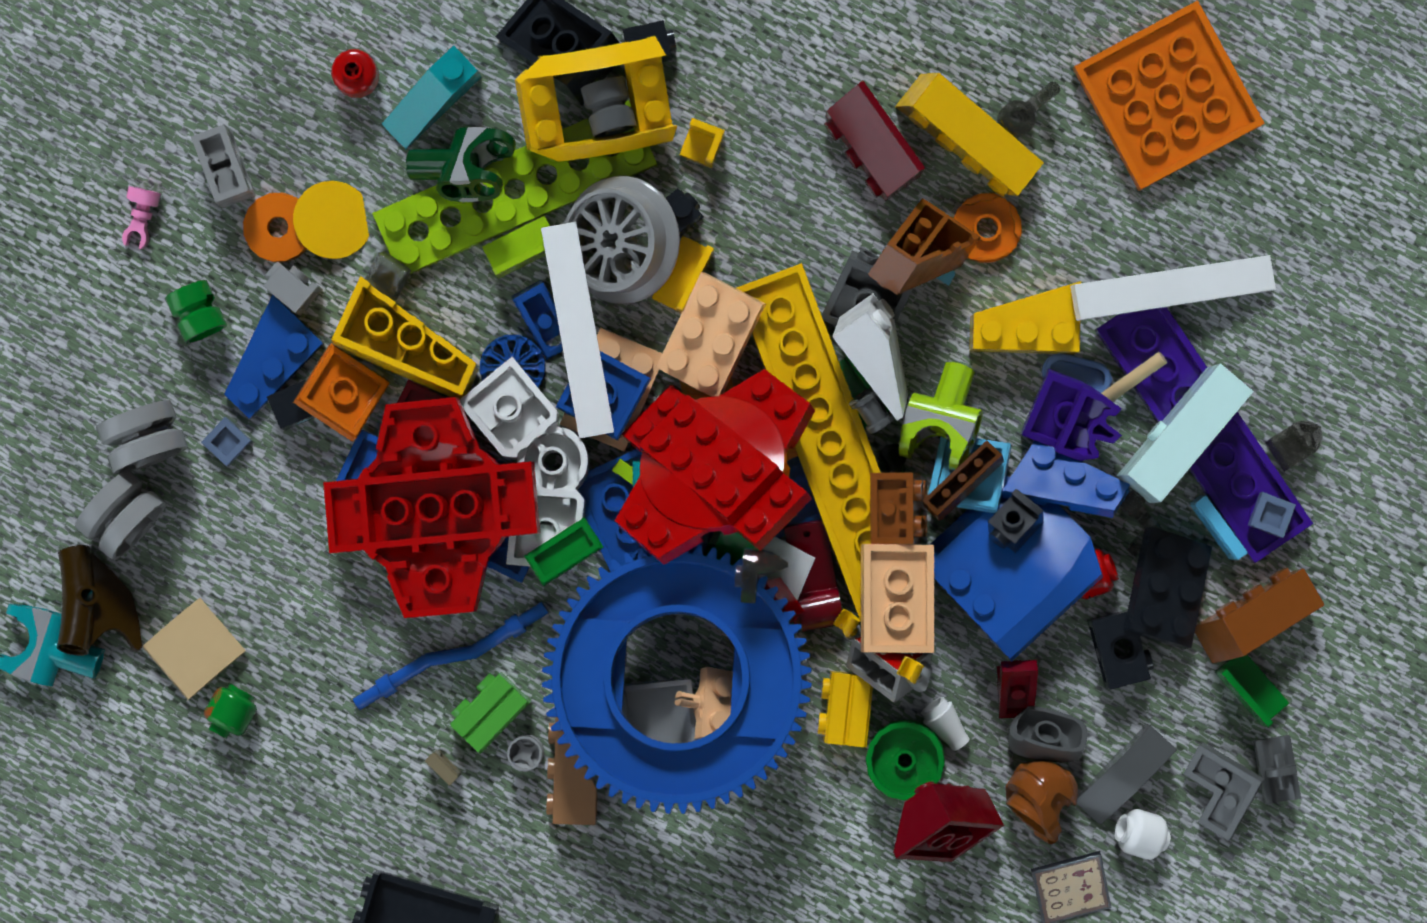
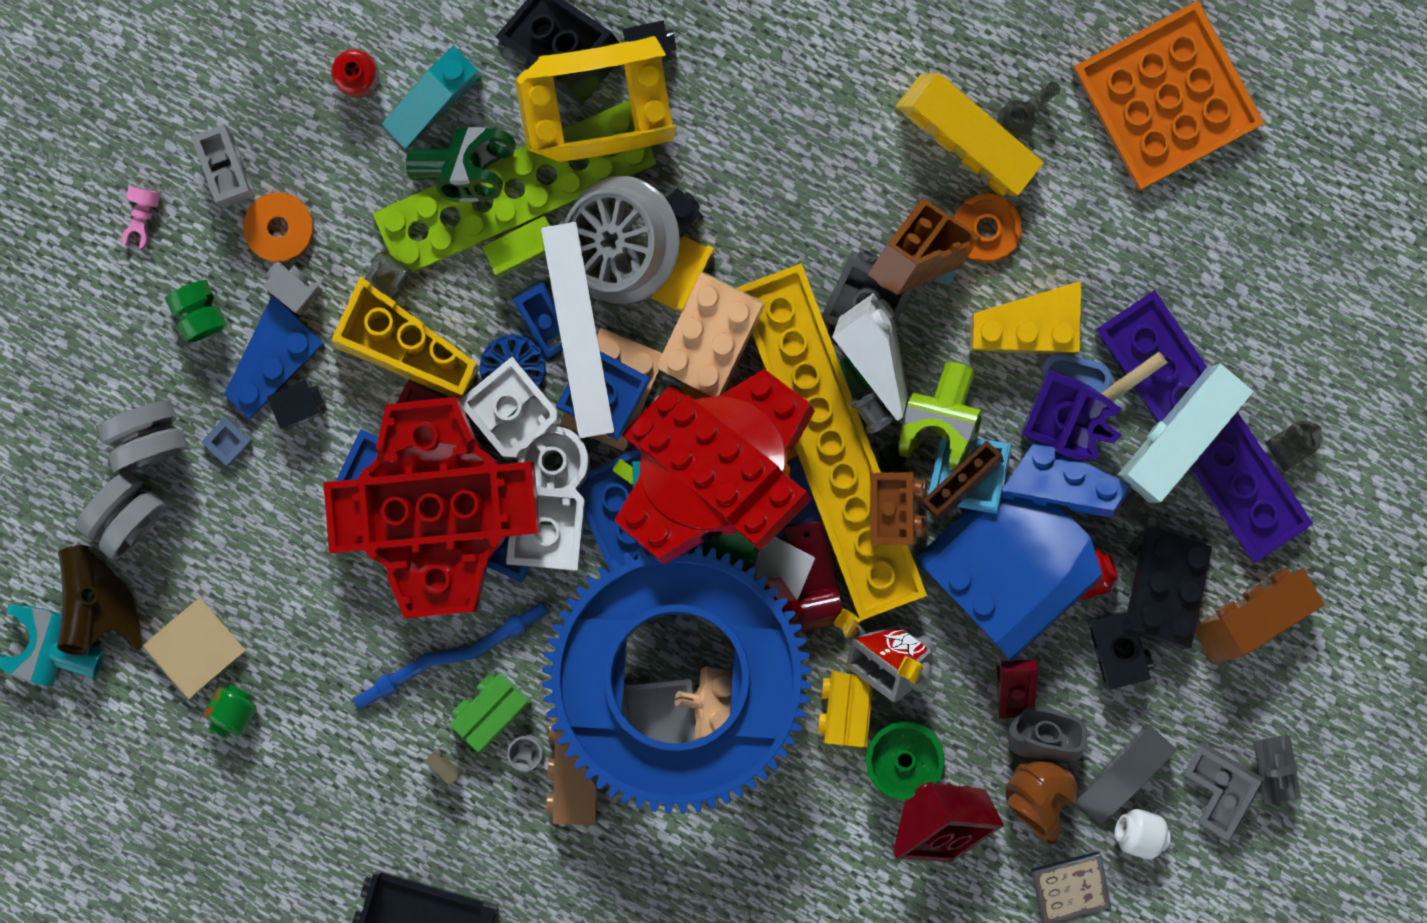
(331, 220): yellow sticker -> none
(341, 392): orange tile -> none
(564, 551): green tile -> none
(607, 102): dark grey wheel -> none
(702, 143): yellow panel -> none
(755, 563): clear smoke plate -> none
(873, 142): dark red slope -> none
(897, 598): light nougat plate -> none
(944, 722): white cone -> none
(1015, 535): black brick -> none
(1172, 287): white tile -> none
(1218, 528): medium azure tile -> none
(1252, 689): green panel -> none
(1271, 514): sand blue tile -> none

